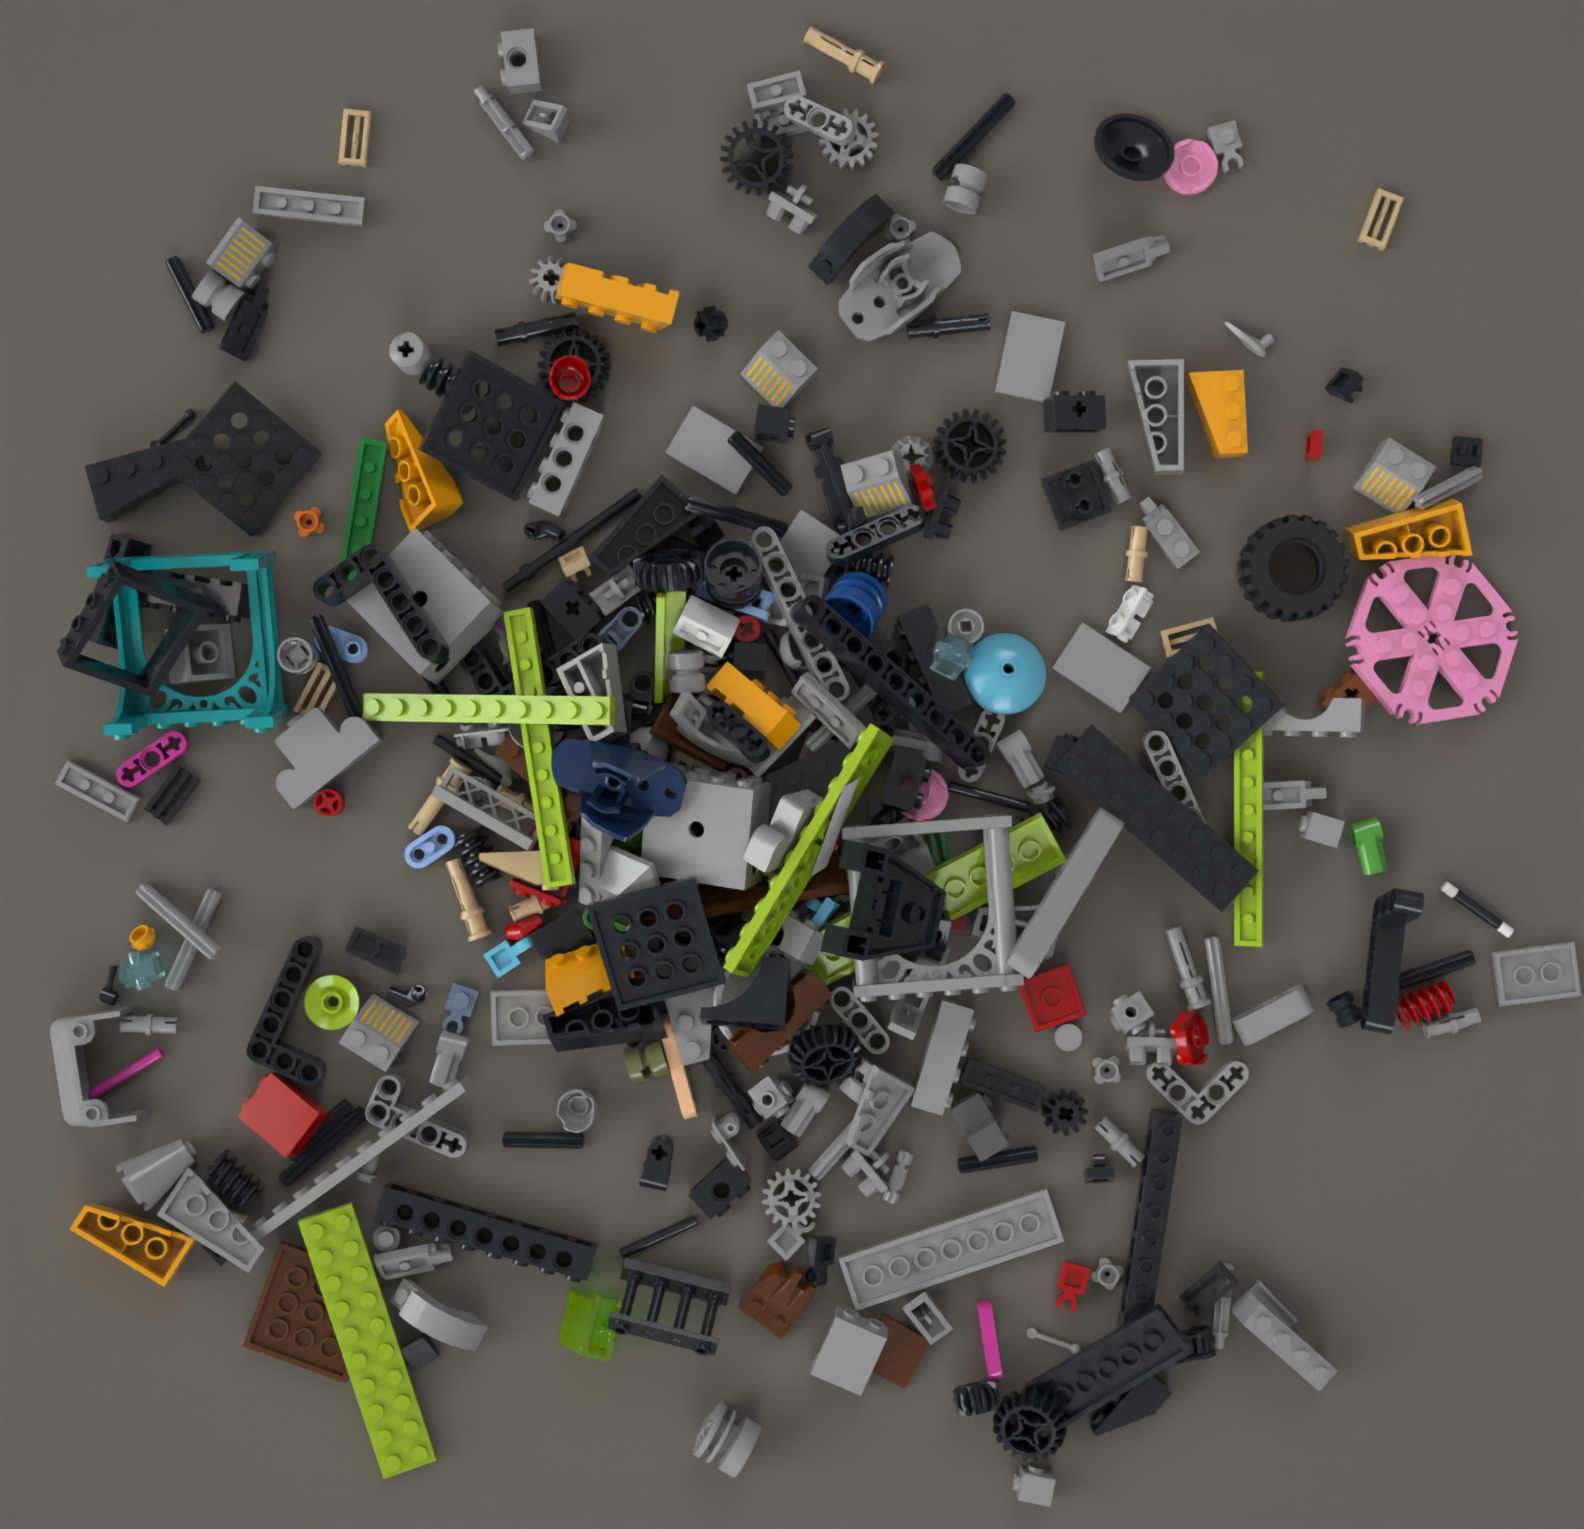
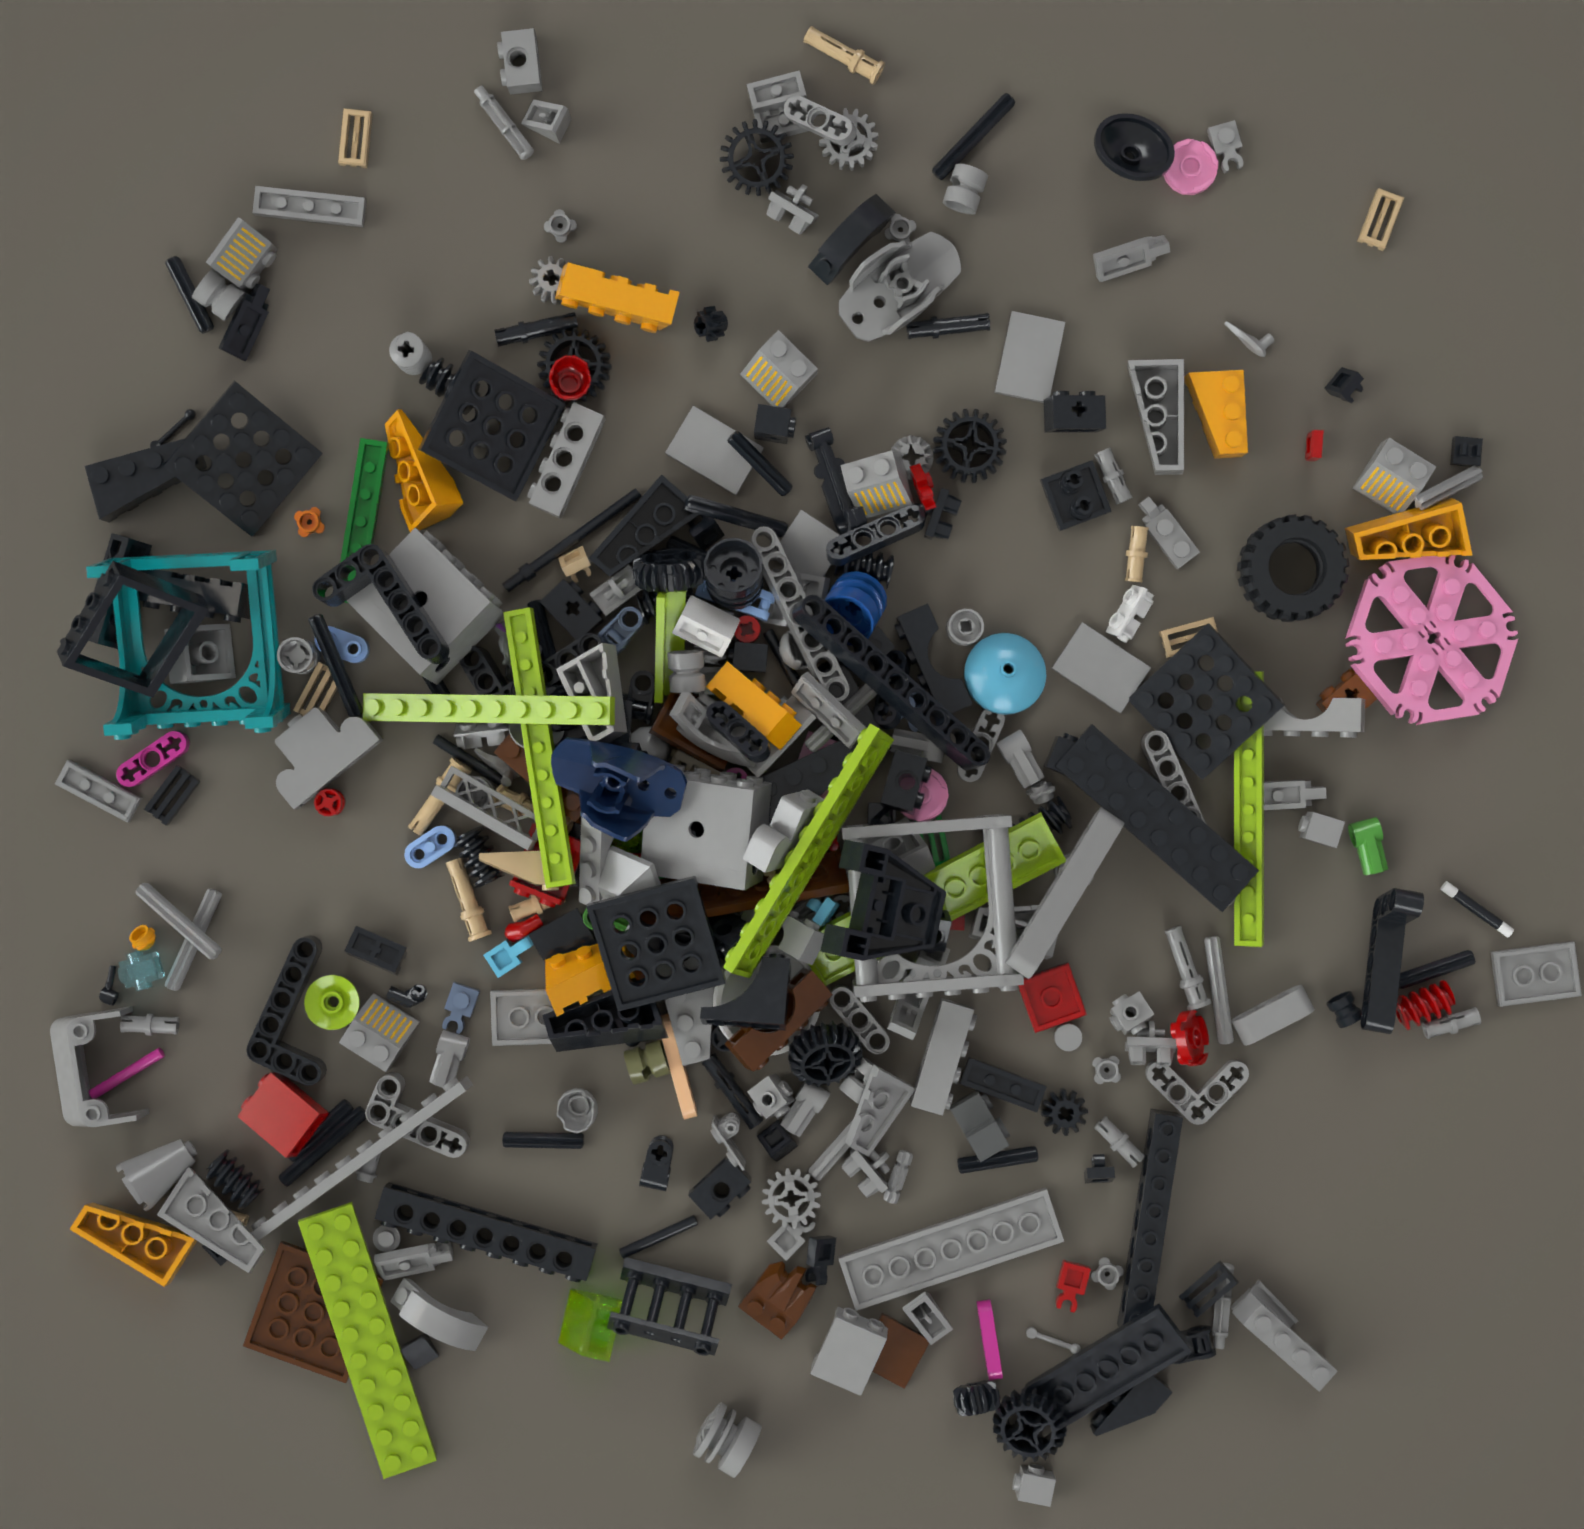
(544, 529): black arm -> none
(835, 826): white sticker -> none
(952, 656): clear light blue brick -> none
(988, 796): black bar -> none

